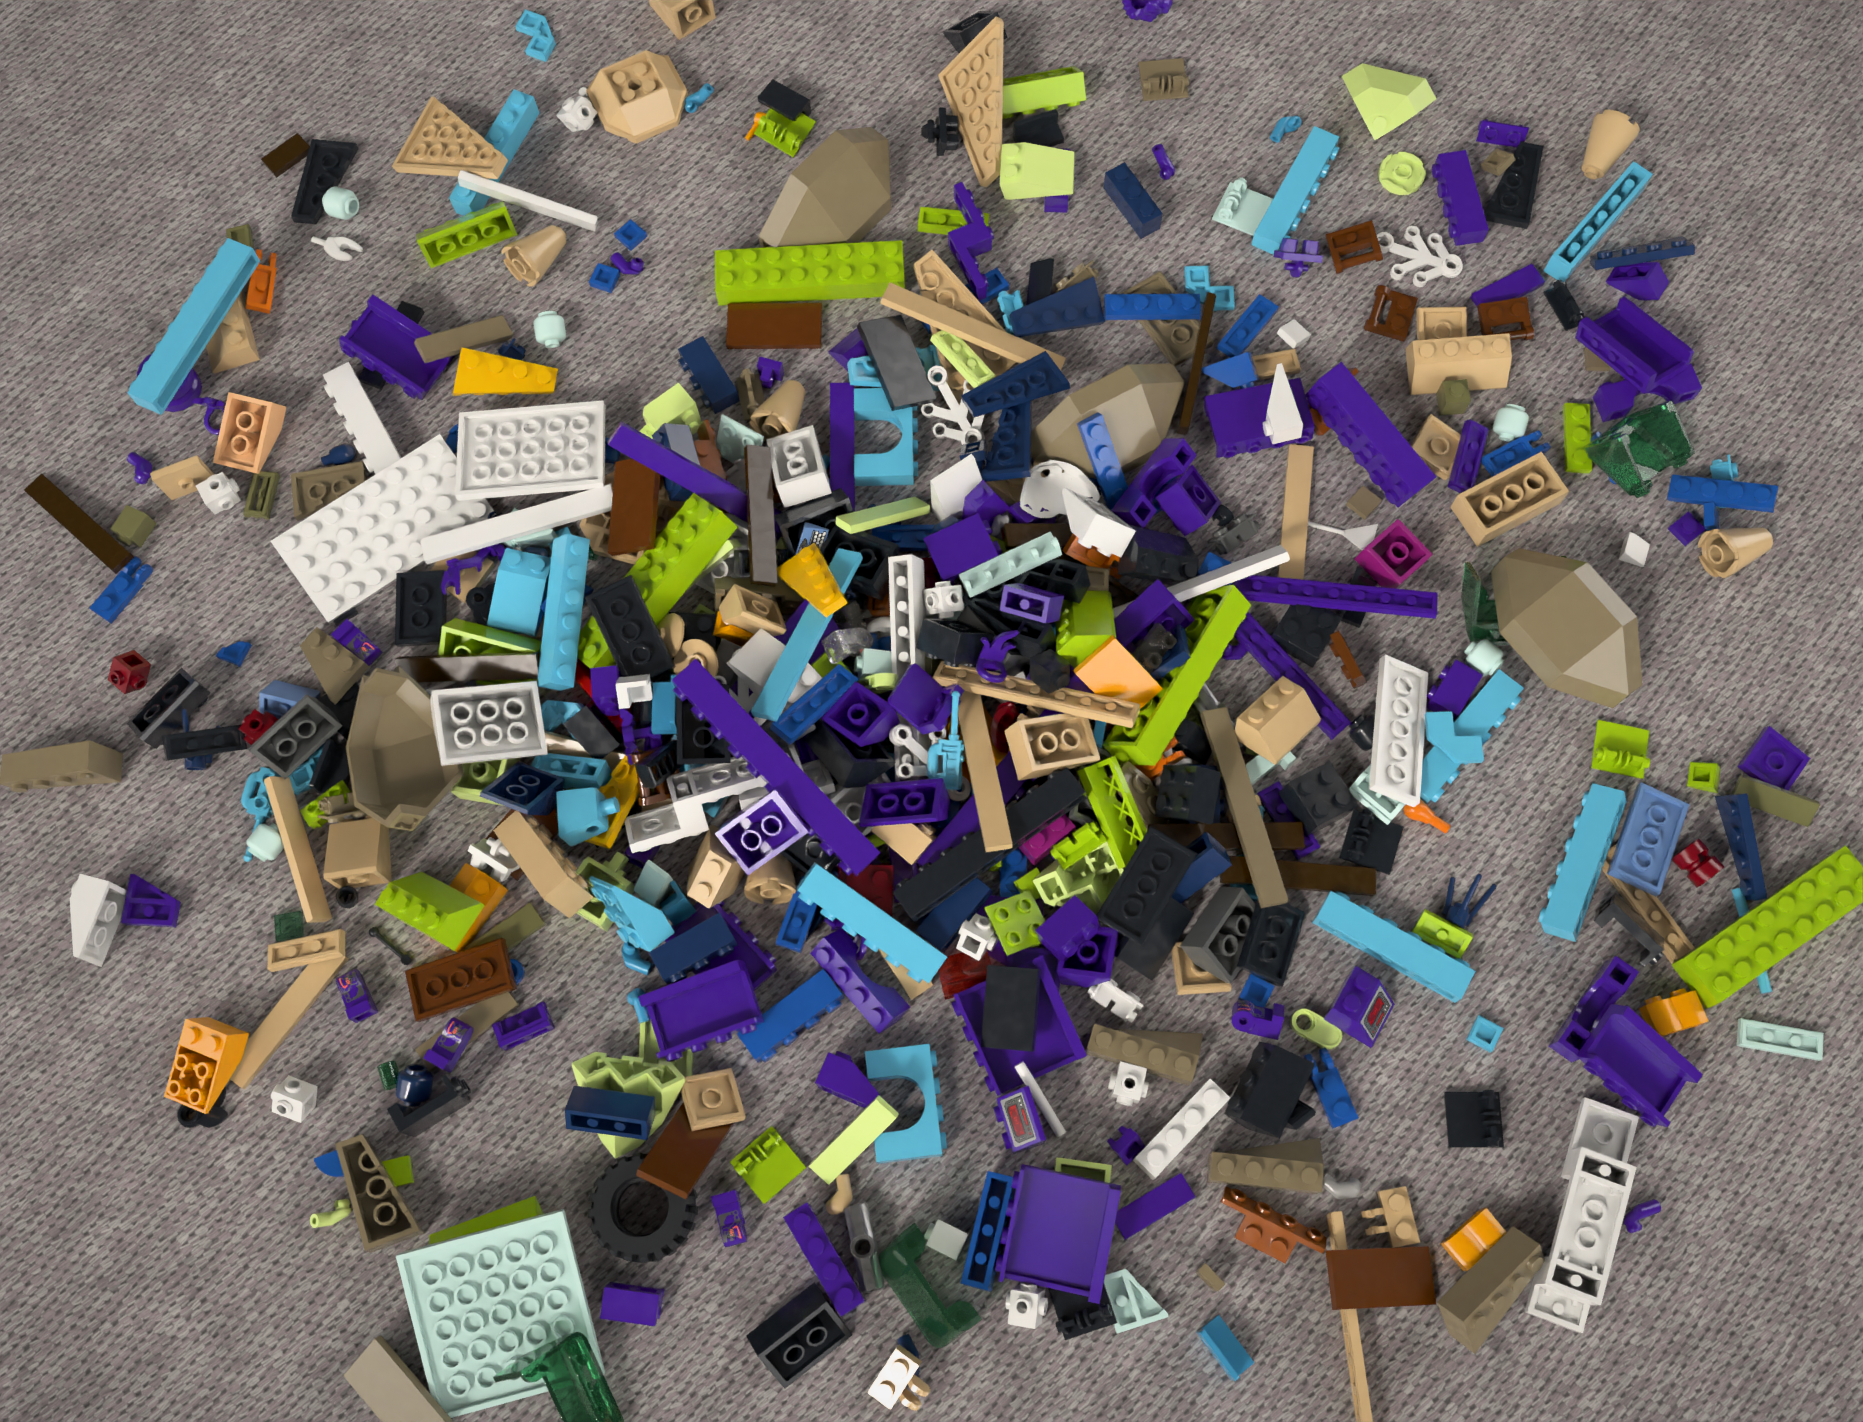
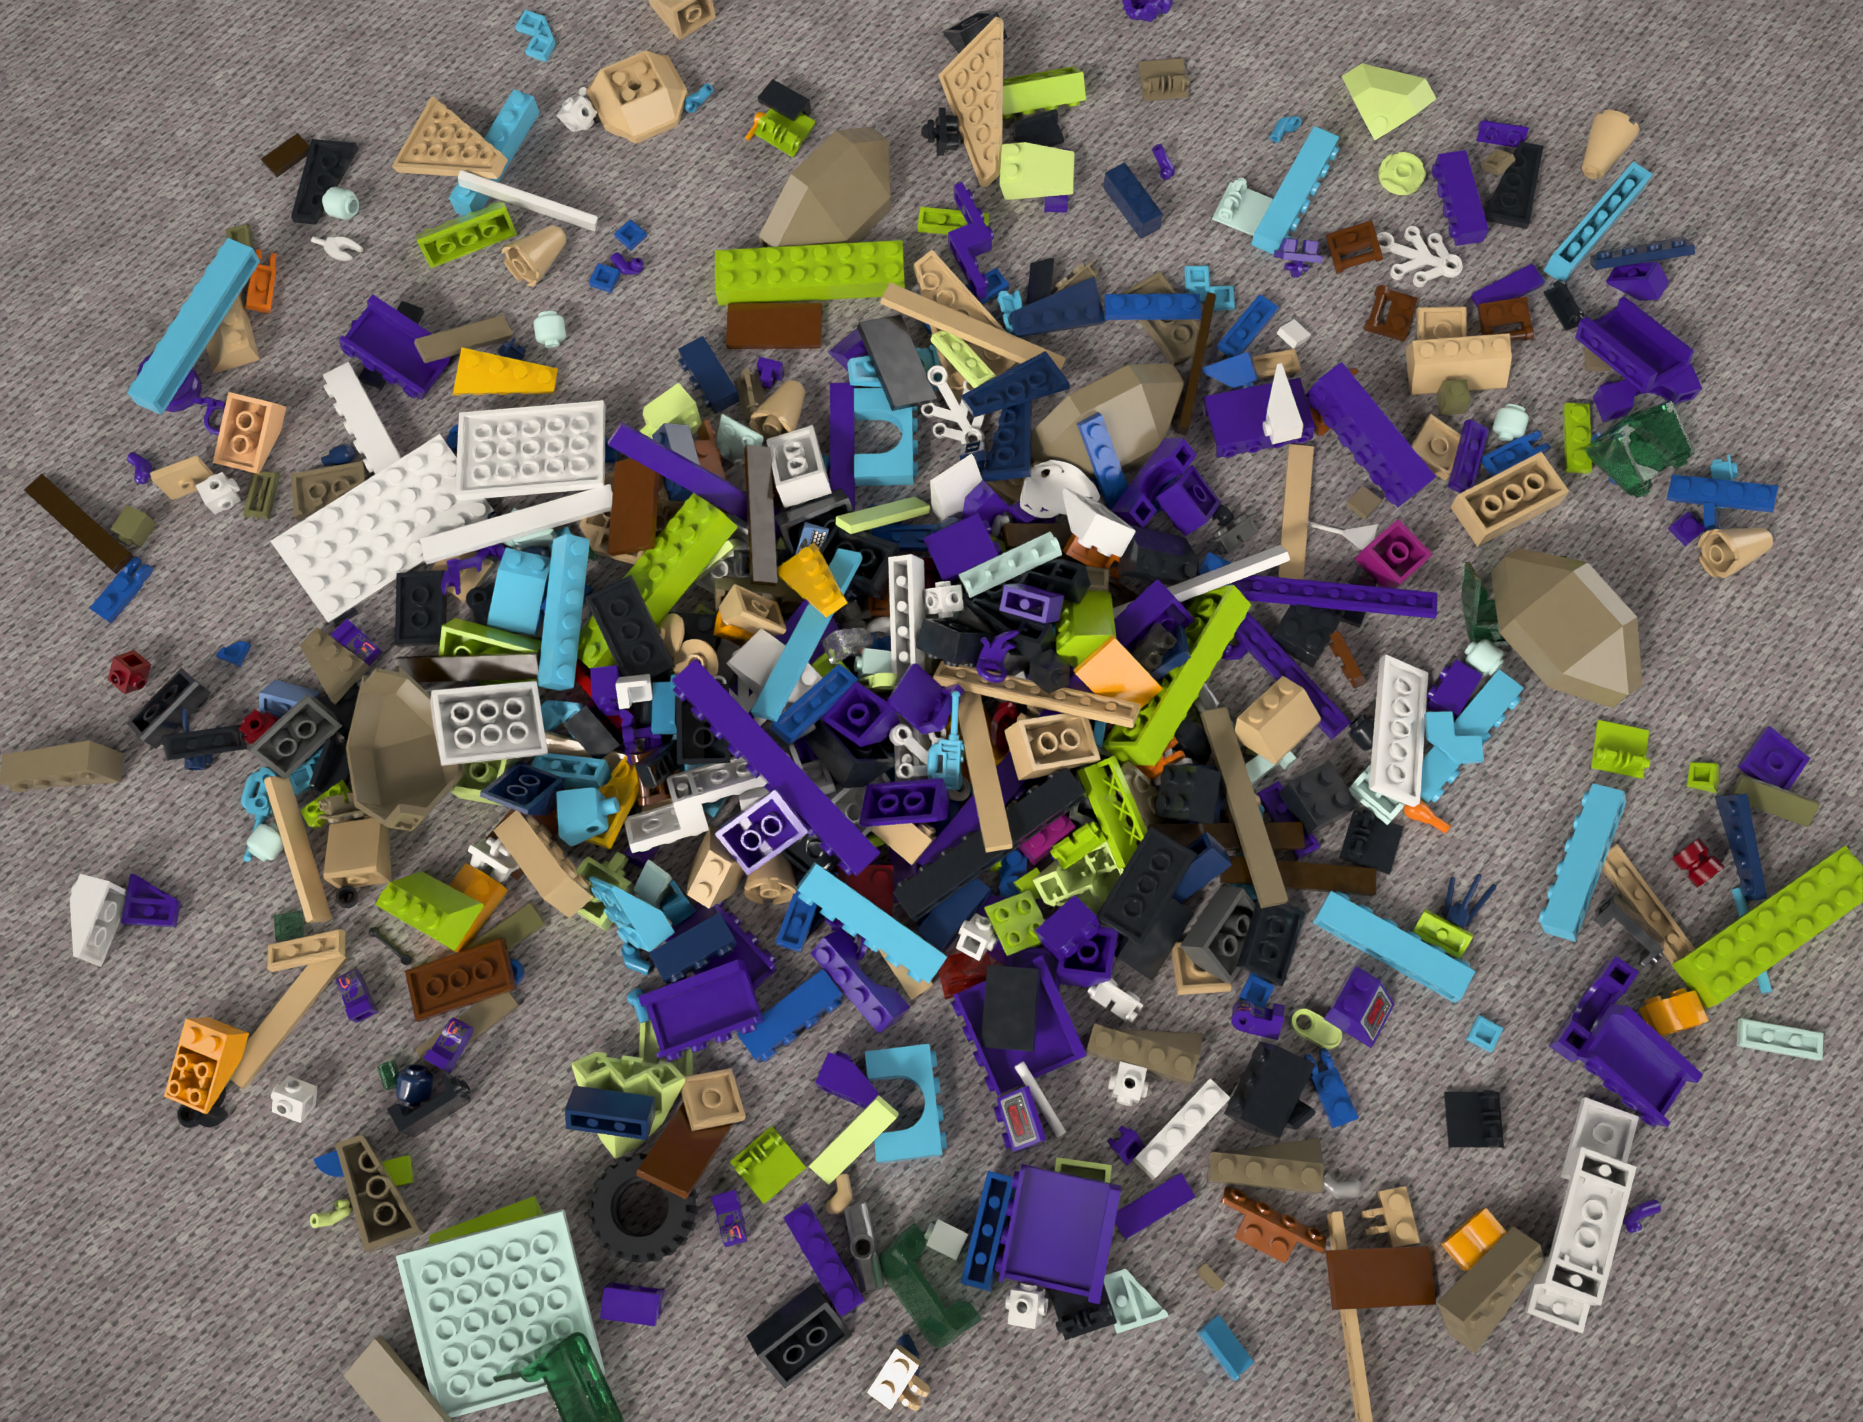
(523, 1026): dark purple hinge -> none
(1634, 550): white slope -> none
(1648, 839): medium blue tile -> none

